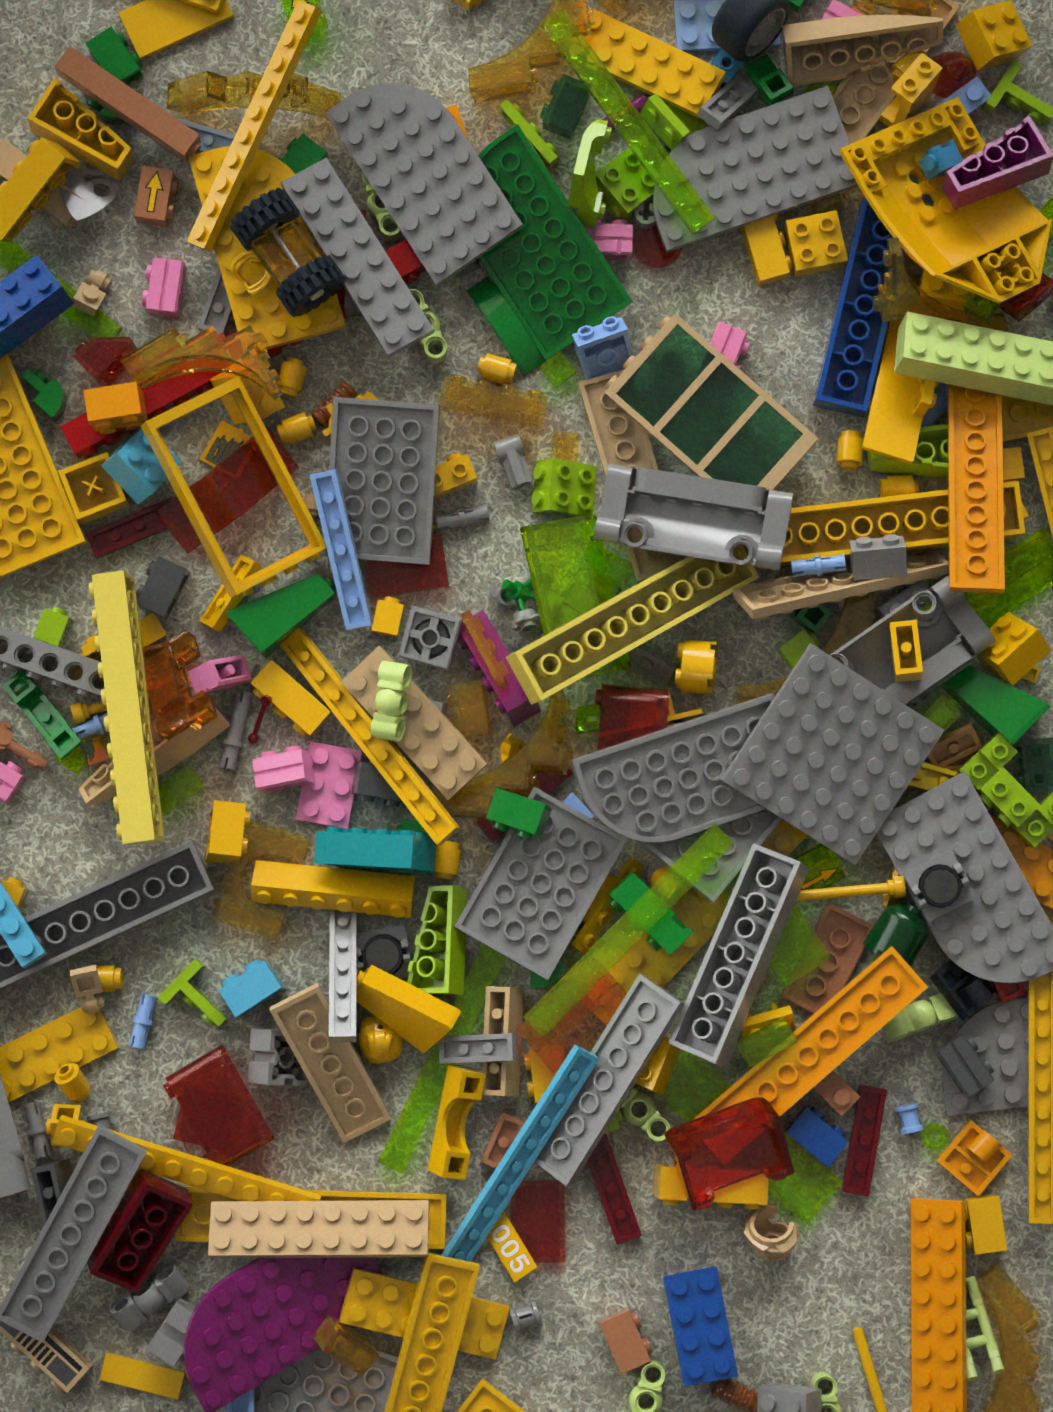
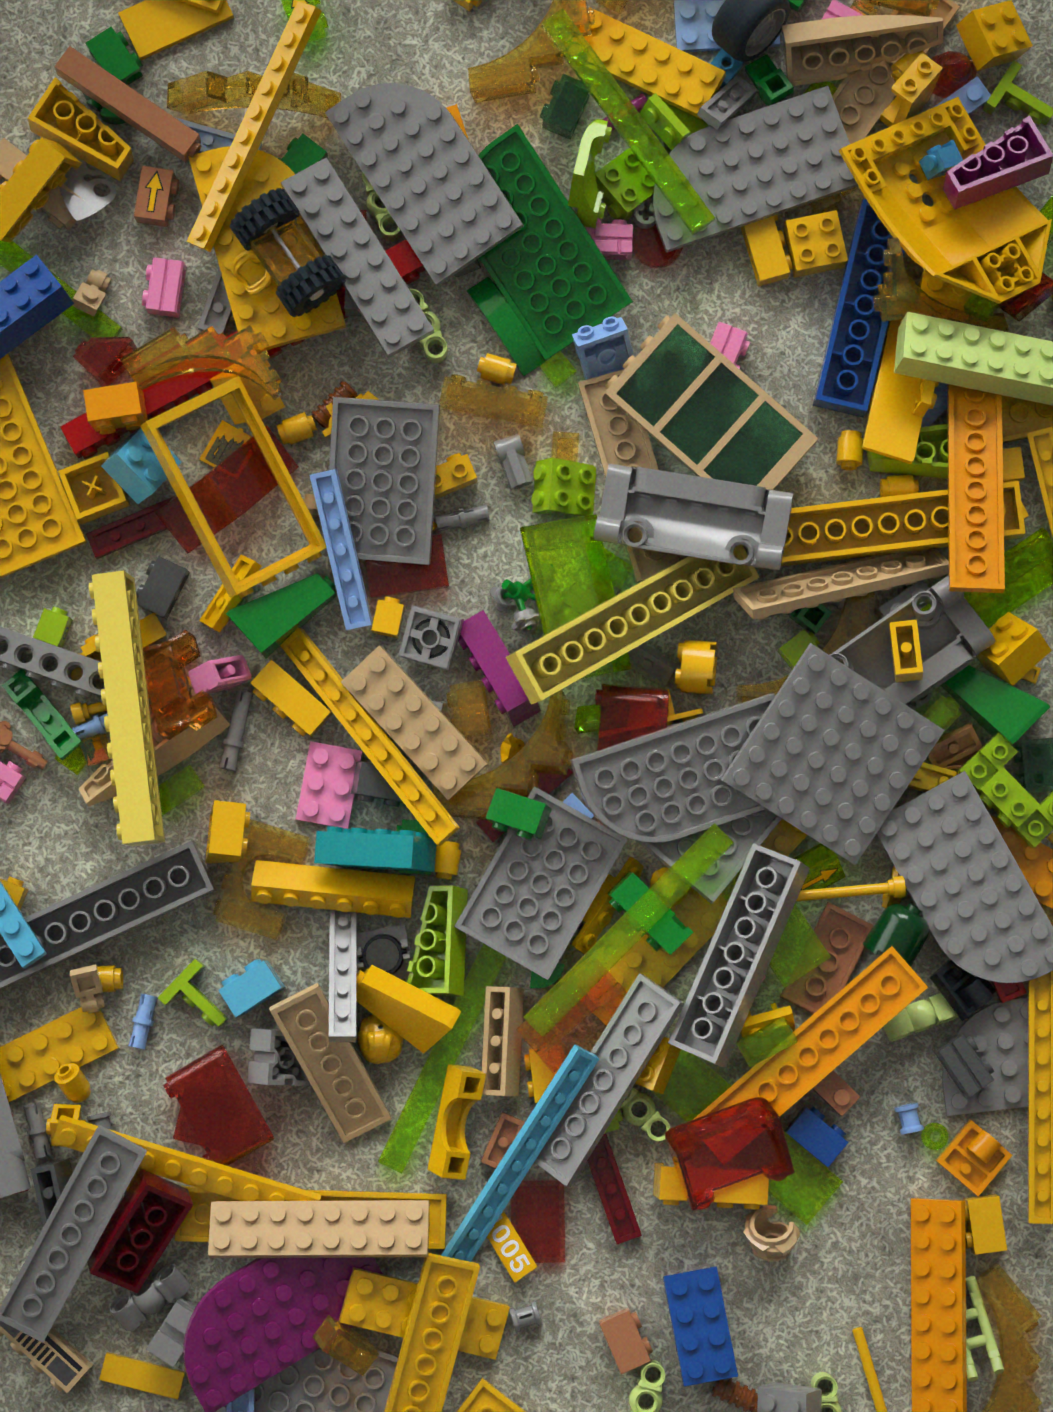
(50, 397): green brick -> none
(265, 701): dark red hinge -> none
(283, 770): bright pink brick -> none
(292, 376): yellow brick -> none
(391, 701): yellowish green piece -> none
(478, 1048): light grey plate -> none
(486, 648): clear yellow plate -> none
(514, 115): lime plate -> none
(818, 565): light blue pin -> none
(864, 1140): dark red plate -> none
(878, 557): light grey brick -> none
(940, 885): piece -> none

